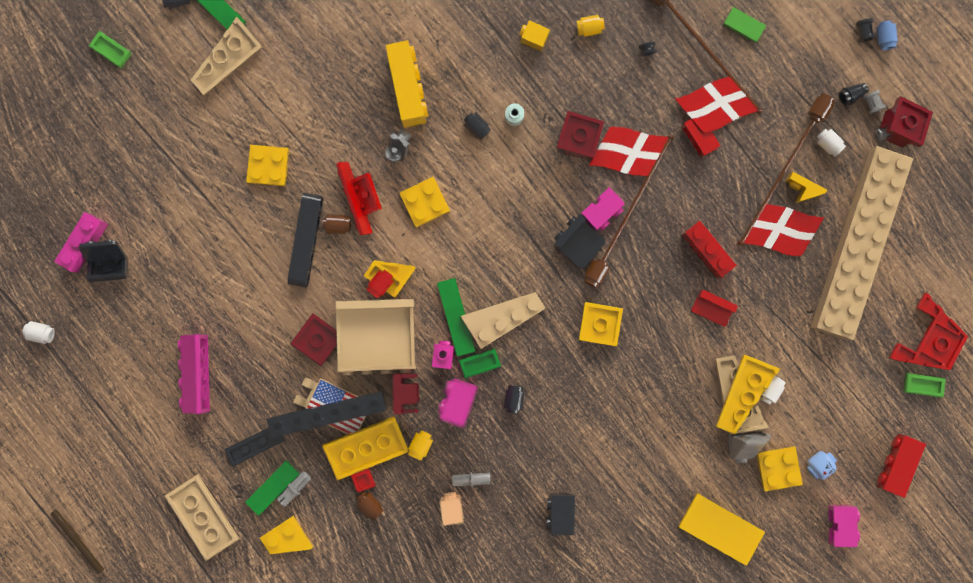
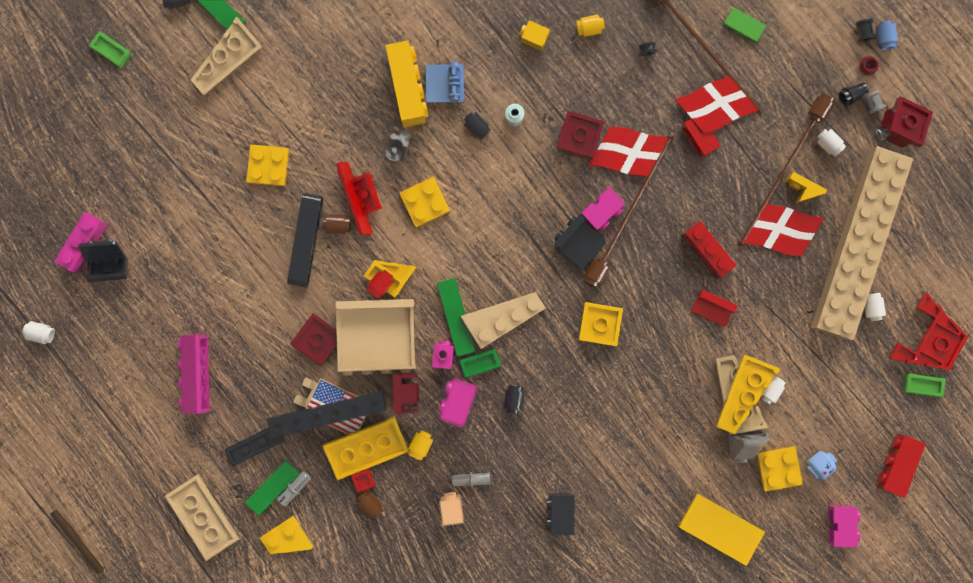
(445, 83): none -> medium blue hinge
(868, 60): none -> dark red plate
(875, 307): none -> white brick

